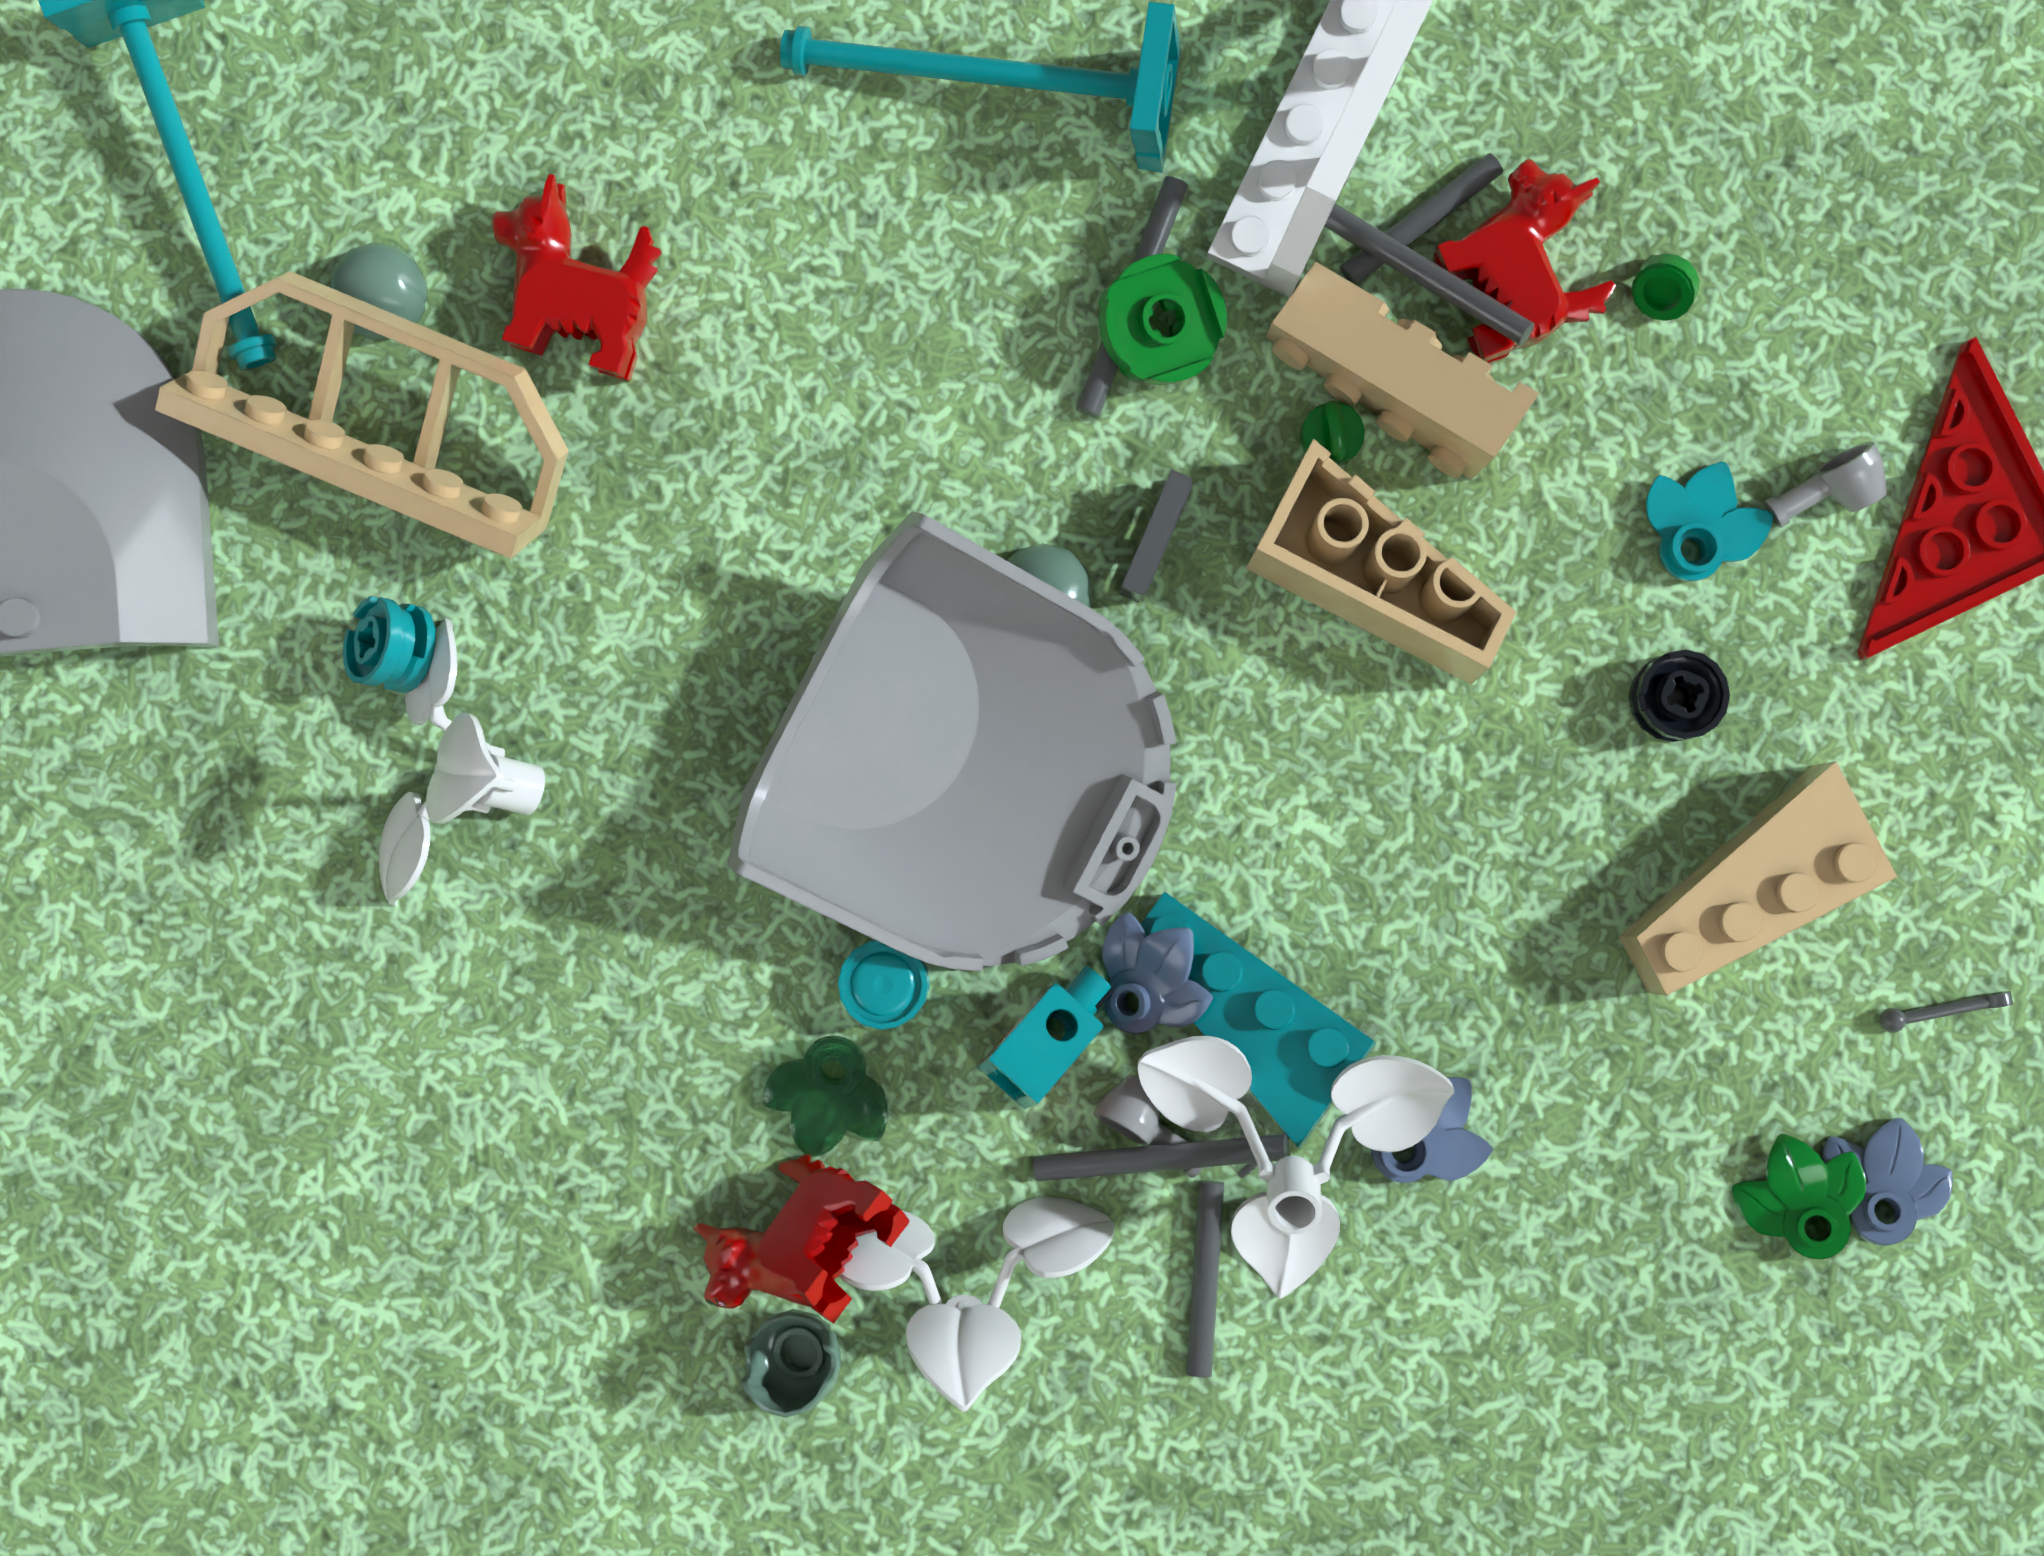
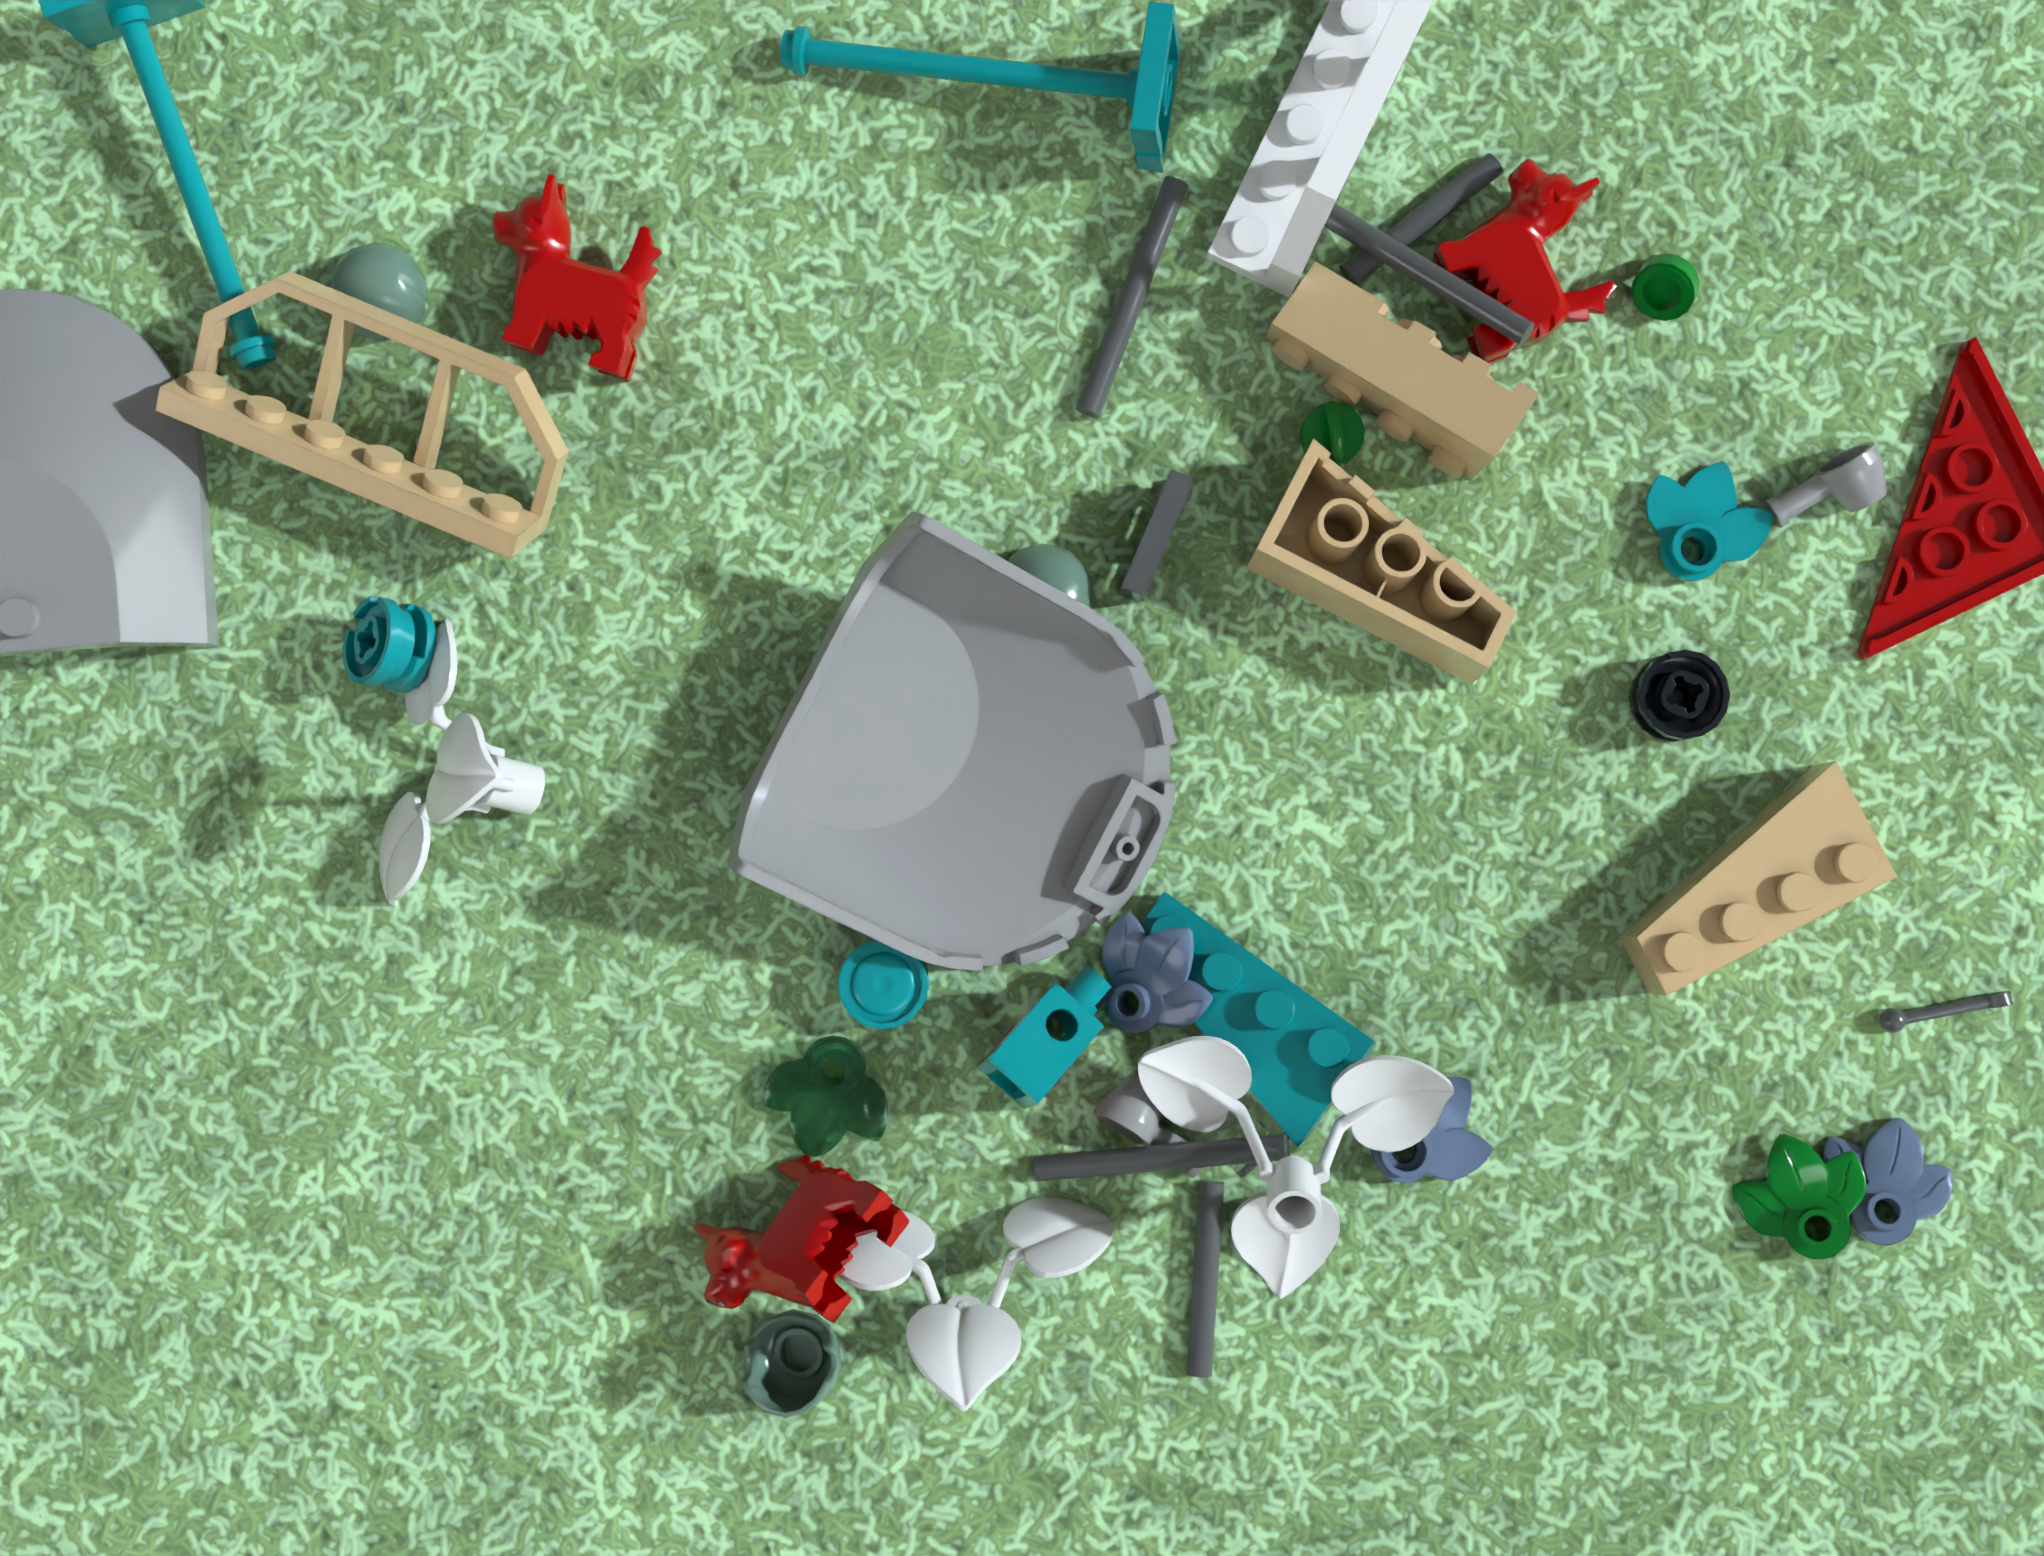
(1176, 287): green plate -> none

